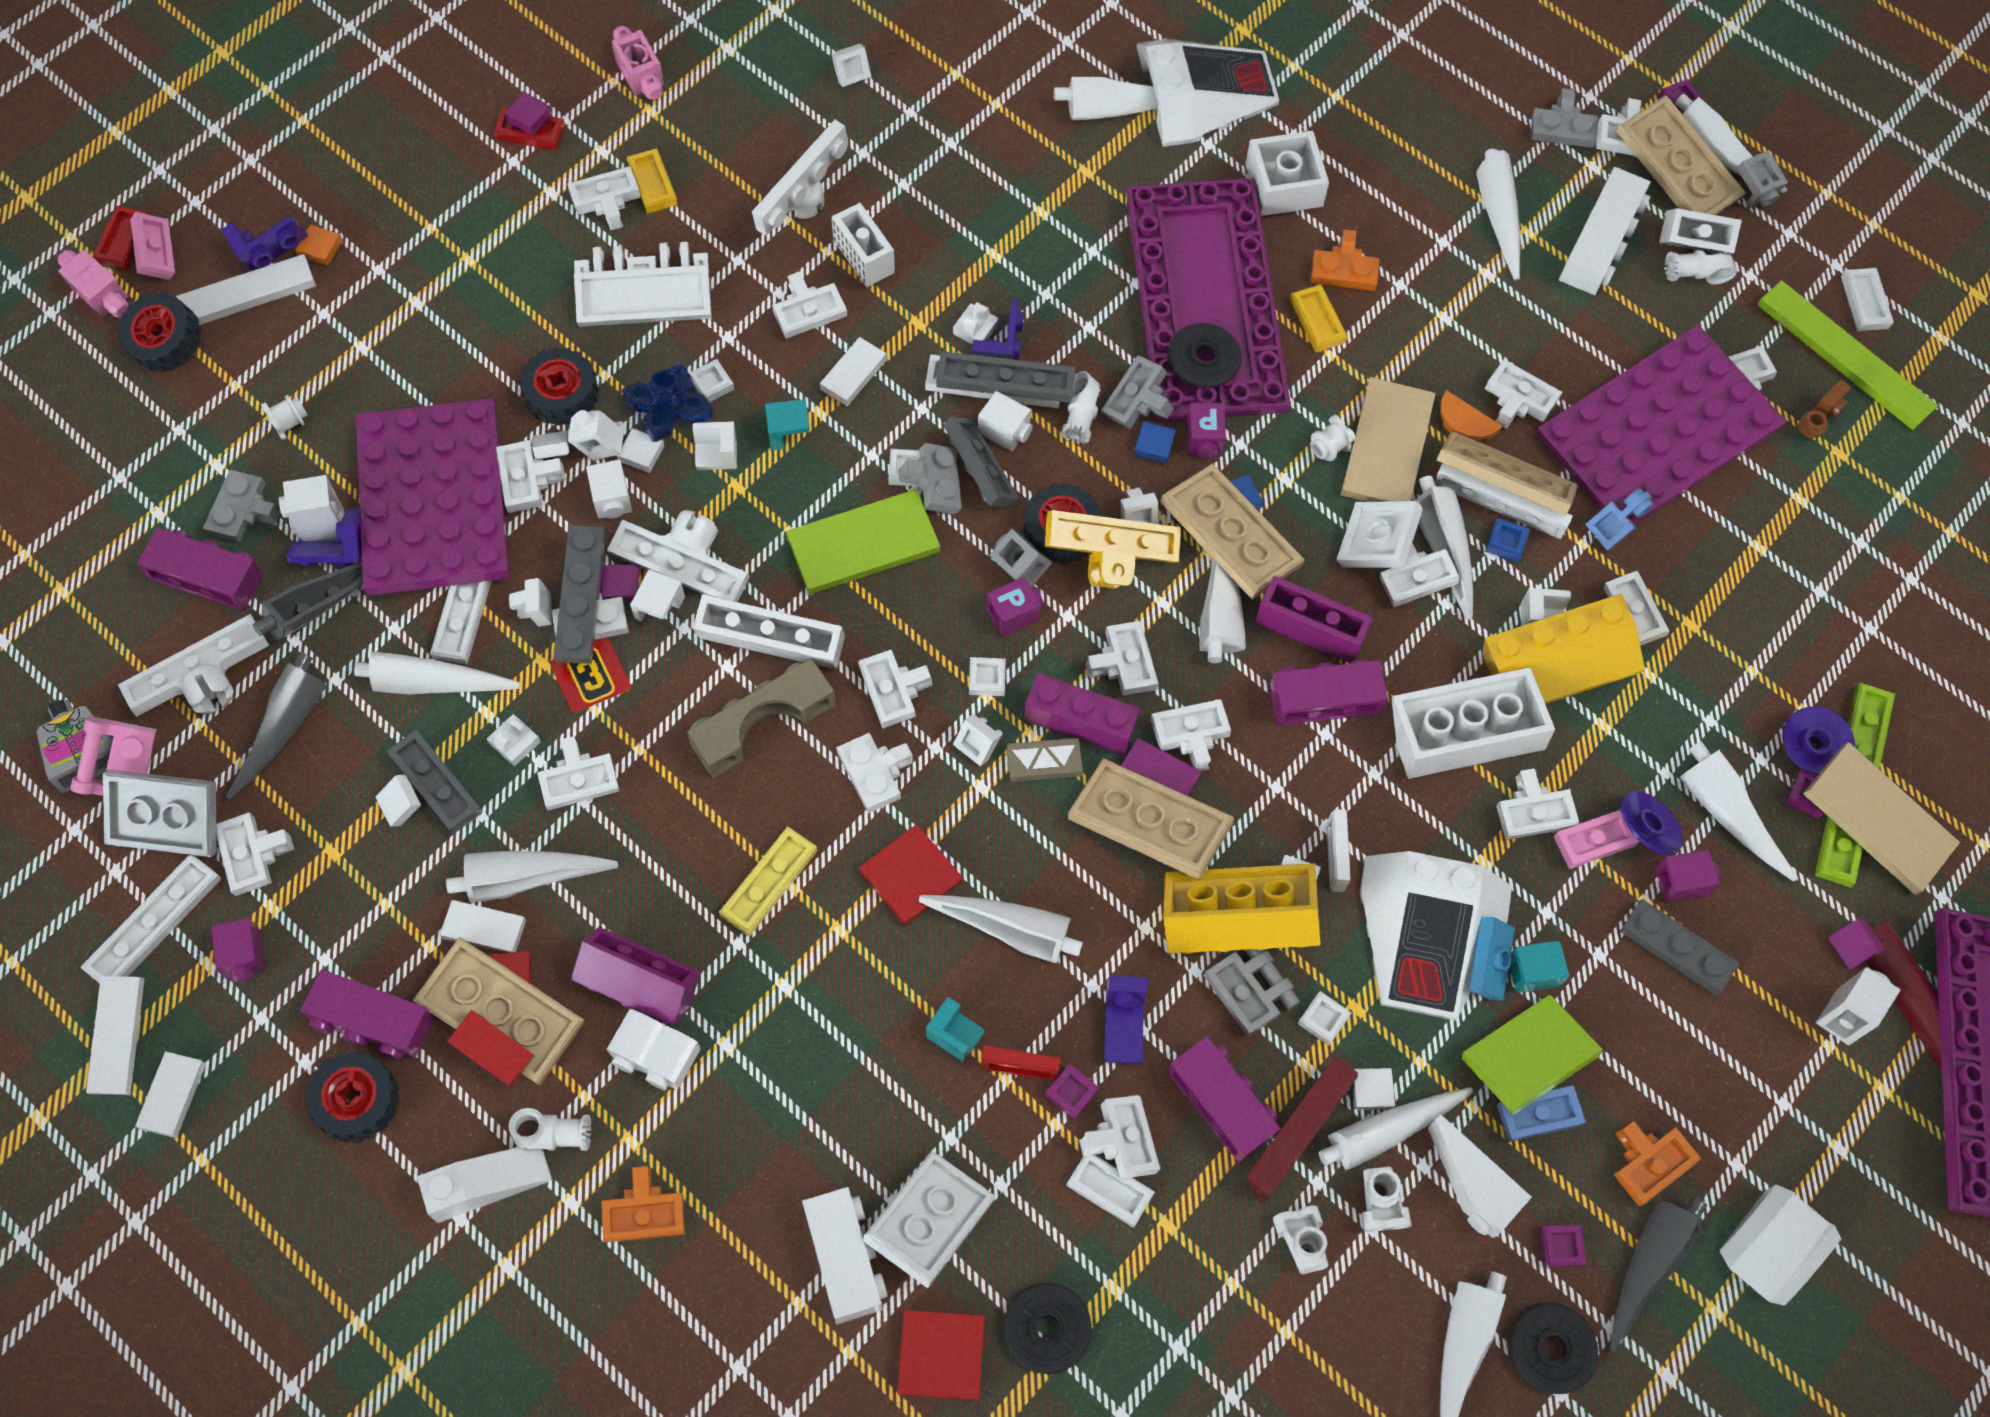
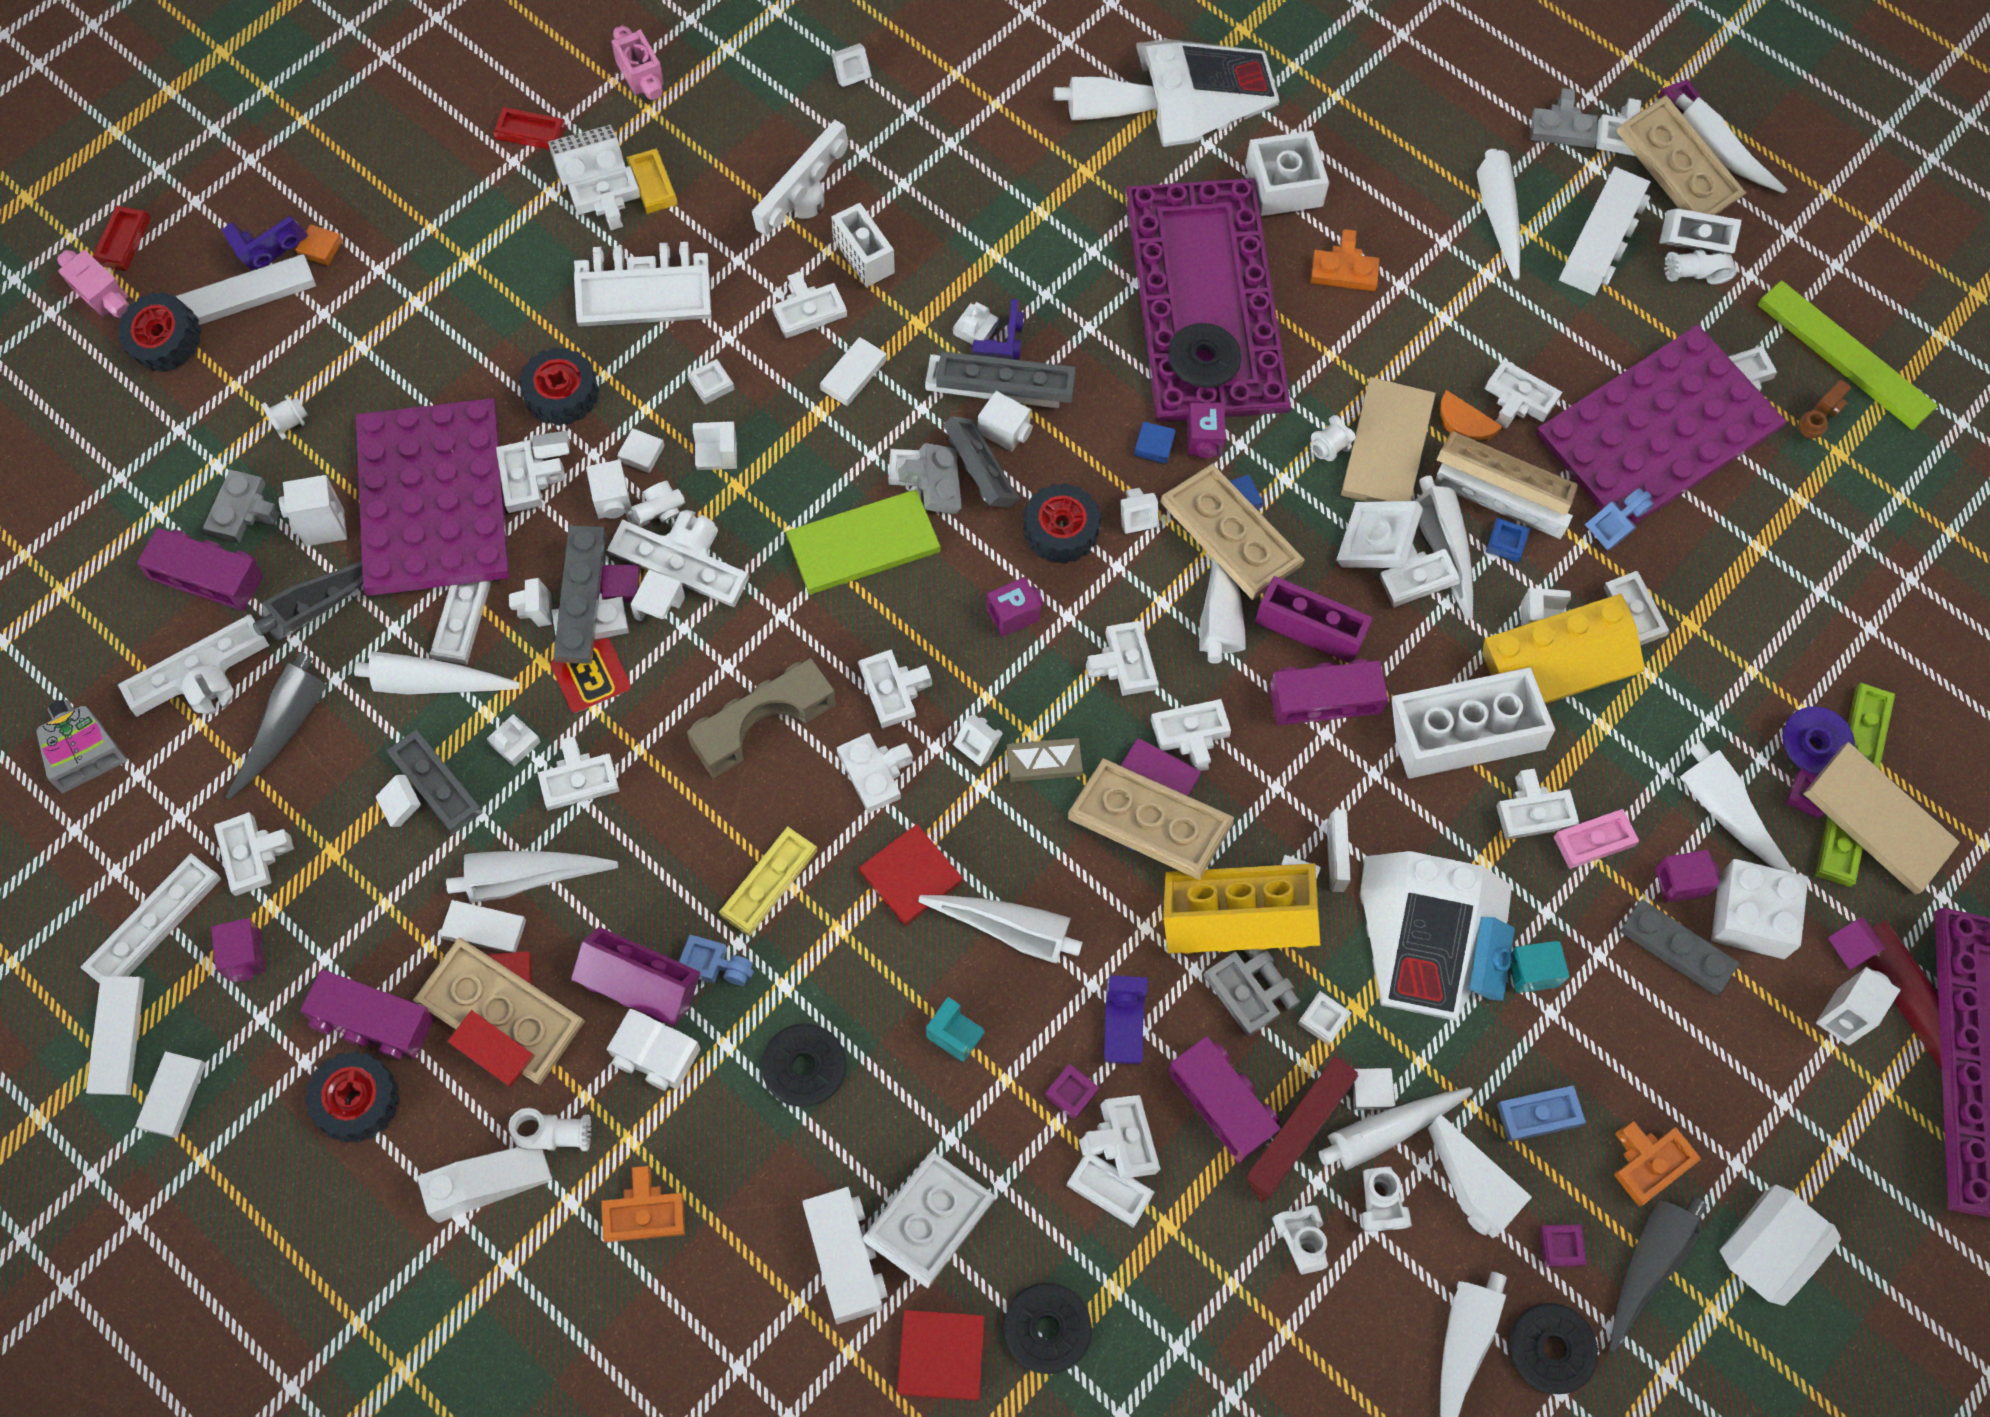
(129, 751): bright pink plate -> none
(152, 246): bright pink plate -> none
(159, 813): tile -> none
(342, 552): dark purple bracket -> none
(528, 113): magenta tile -> none
(586, 155): none -> white brick
(595, 428): white brick -> none
(660, 502): none -> white plate
(667, 400): clear blue plant -> none
(708, 958): none -> medium blue plate
(769, 631): white brick -> none
(786, 419): teal panel -> none
(810, 1088): none -> black wheel
(987, 676): white tile -> none
(1020, 557): light grey brick -> none
(1020, 1063): red tile -> none
(1081, 714): magenta brick -> none
(1082, 408): white connector -> none
(1112, 544): plate -> none
(1138, 394): light grey hinge -> none
(1318, 318): yellow tile -> none
(1531, 1054): lime tile -> none
(1651, 822): dark purple dish -> none
(1759, 909): none -> white brick
(1762, 179): light grey bracket -> none
(1867, 299): white tile -> none

